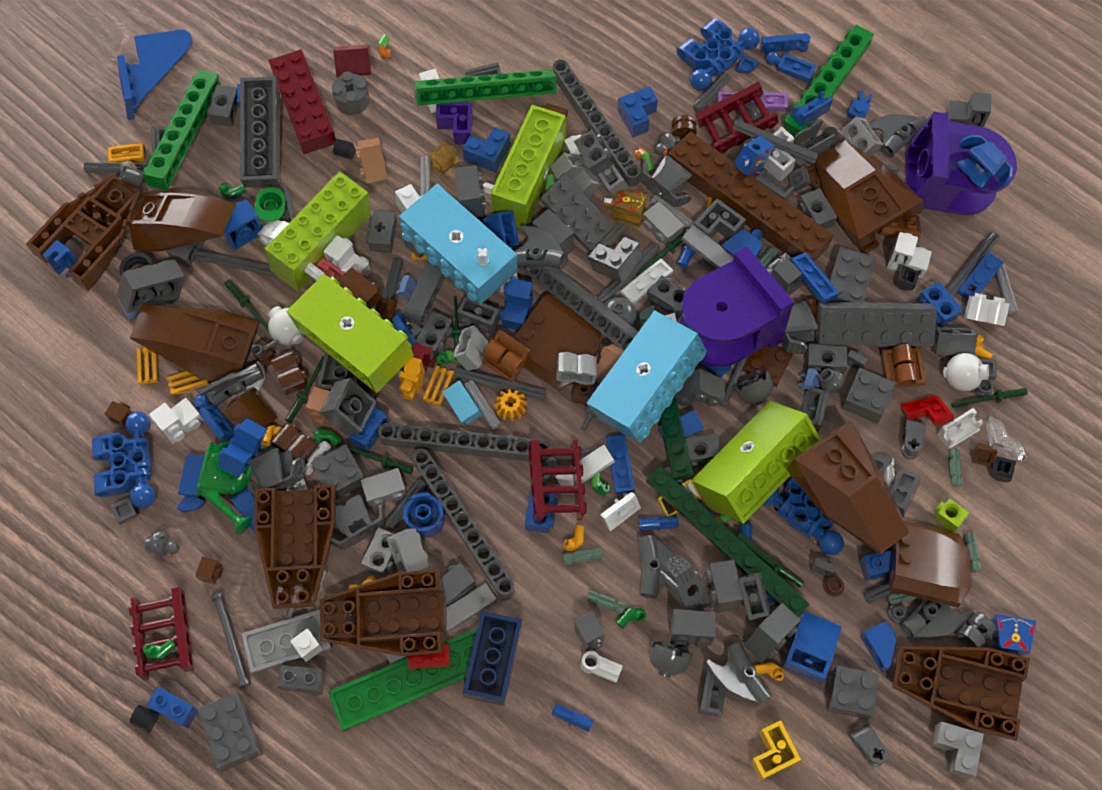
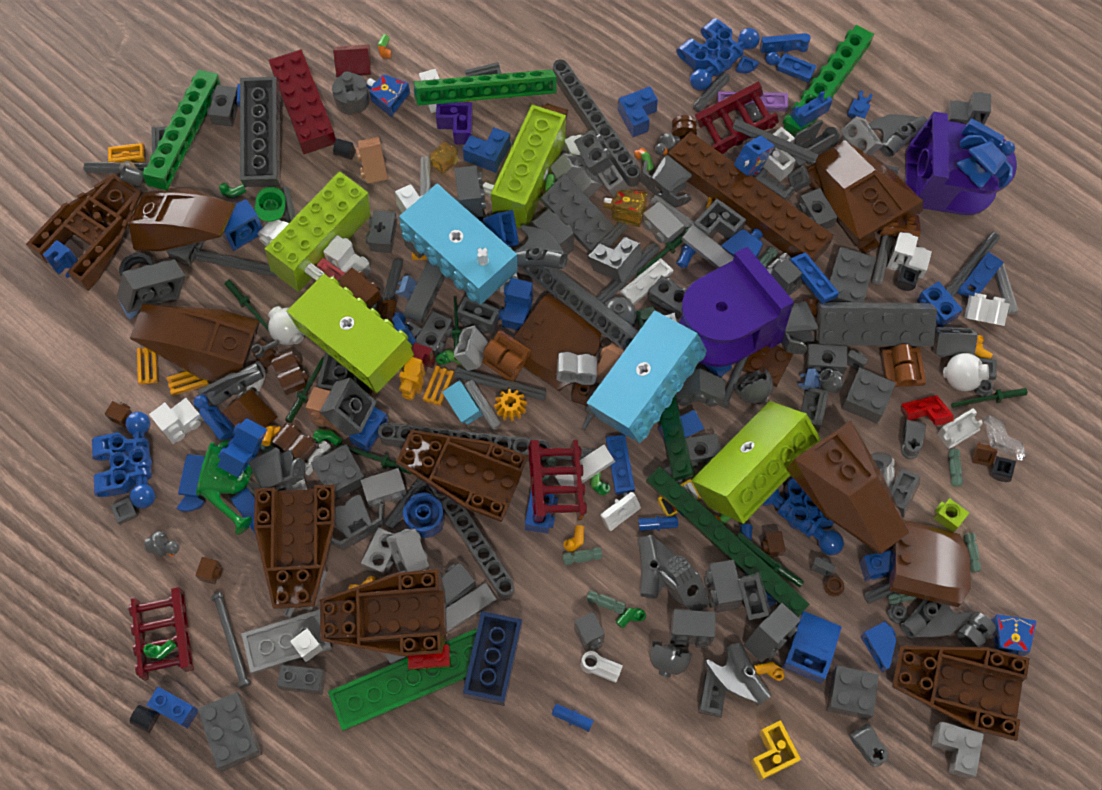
(156, 57): blue piece -> none
(388, 93): none -> blue torso
(466, 470): none -> reddish brown wedge
(773, 544): none -> reddish brown plate
(882, 260): none -> light grey axle
(976, 128): none -> blue plate

